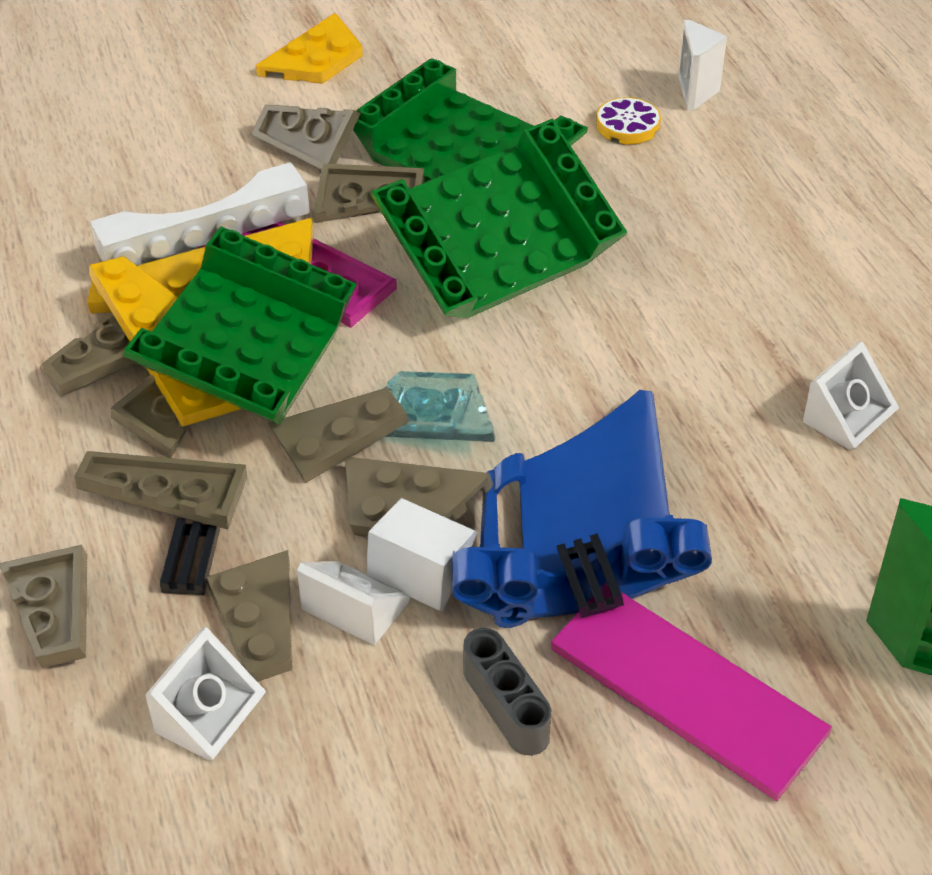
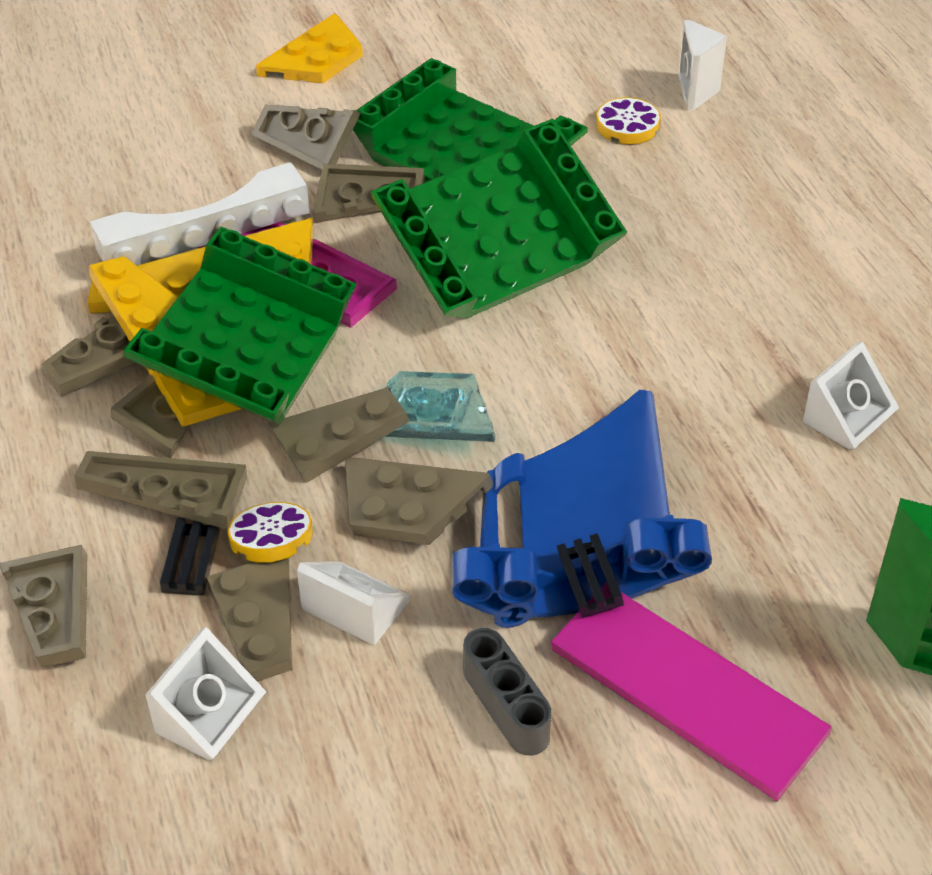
(270, 531): none -> tile
(414, 552): white slope -> none

